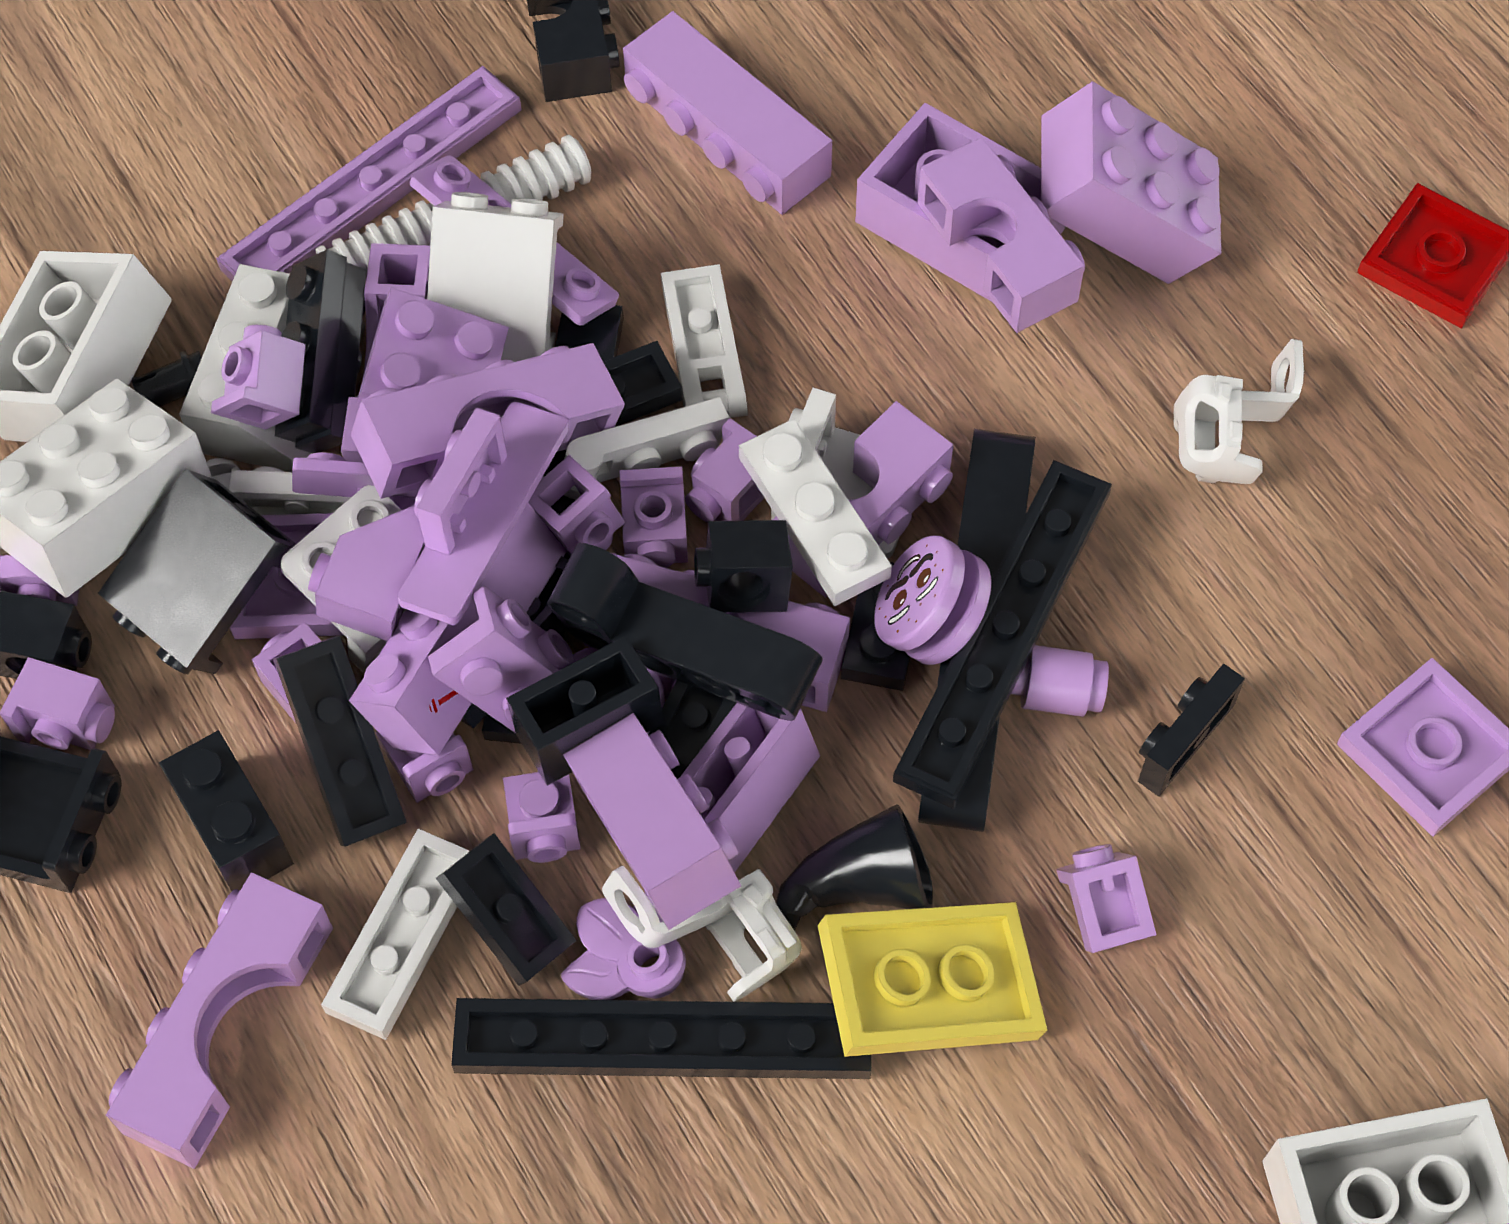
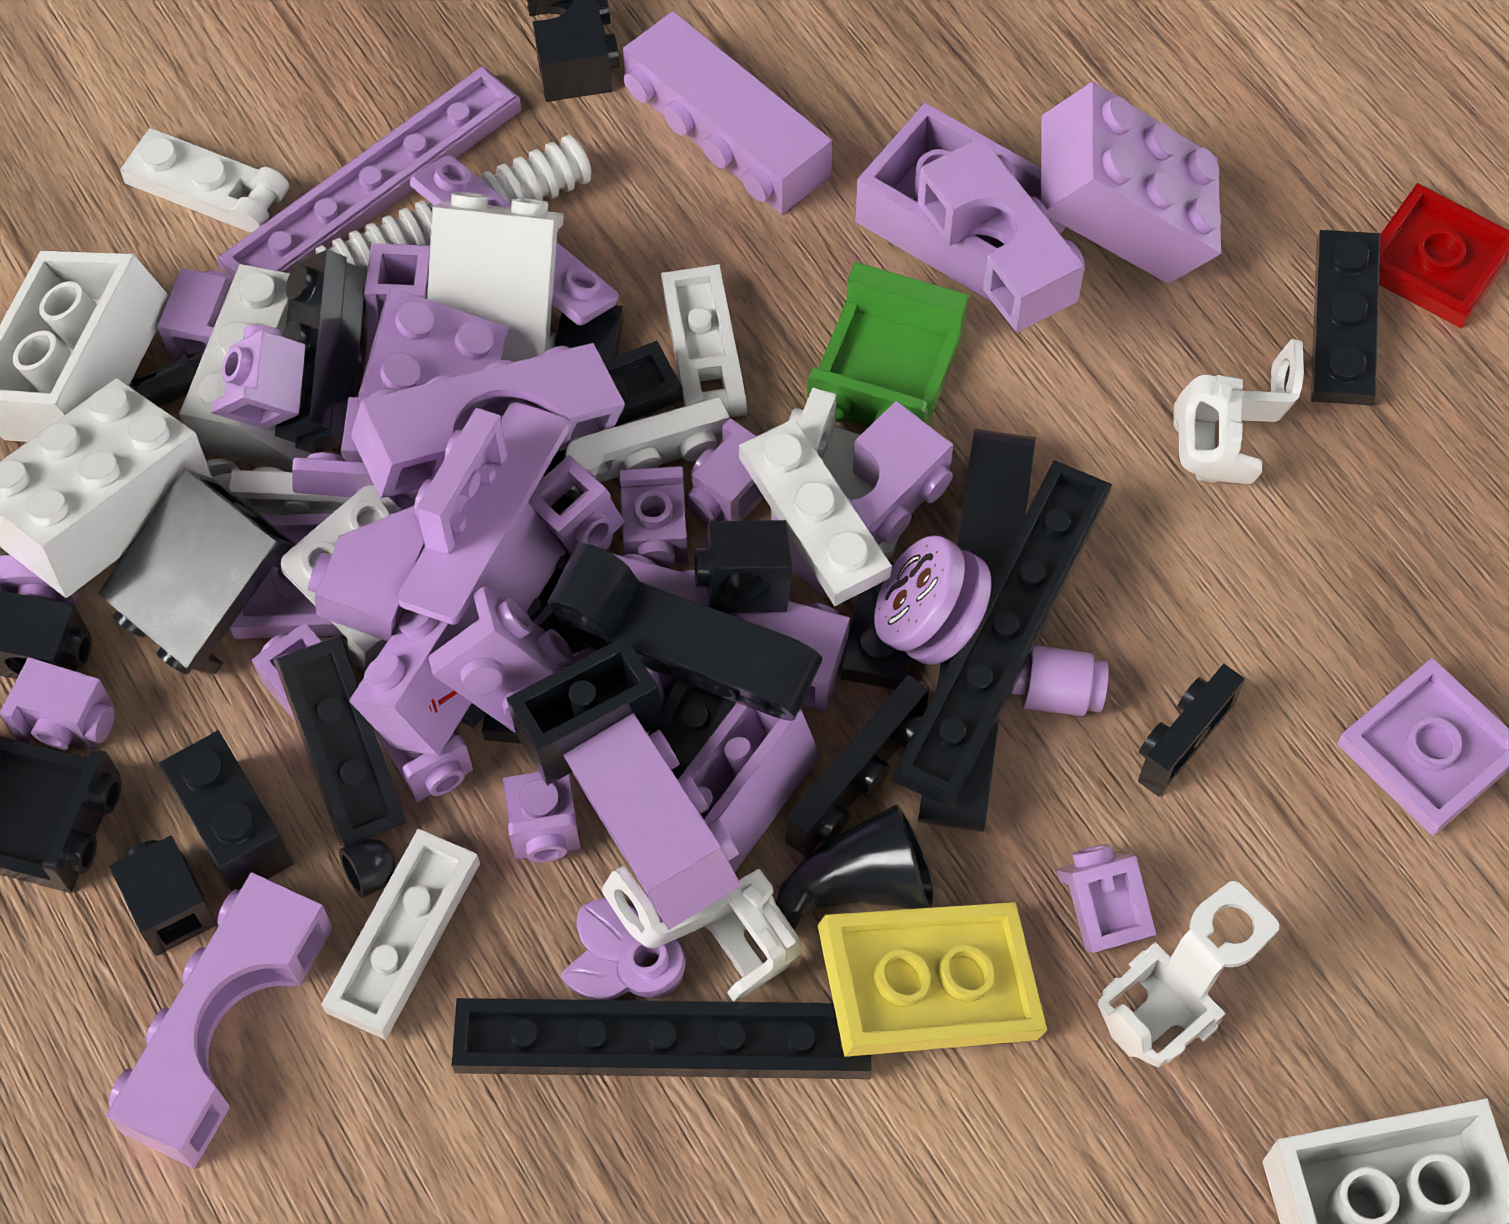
(162, 894): none -> black brick
(192, 311): none -> lavender brick
(203, 180): none -> white plate
(367, 865): none -> black hinge
(506, 909): black plate -> none
(857, 769): none -> black plate
(890, 345): none -> bright green panel
(1181, 983): none -> white piece
(1345, 317): none -> black plate

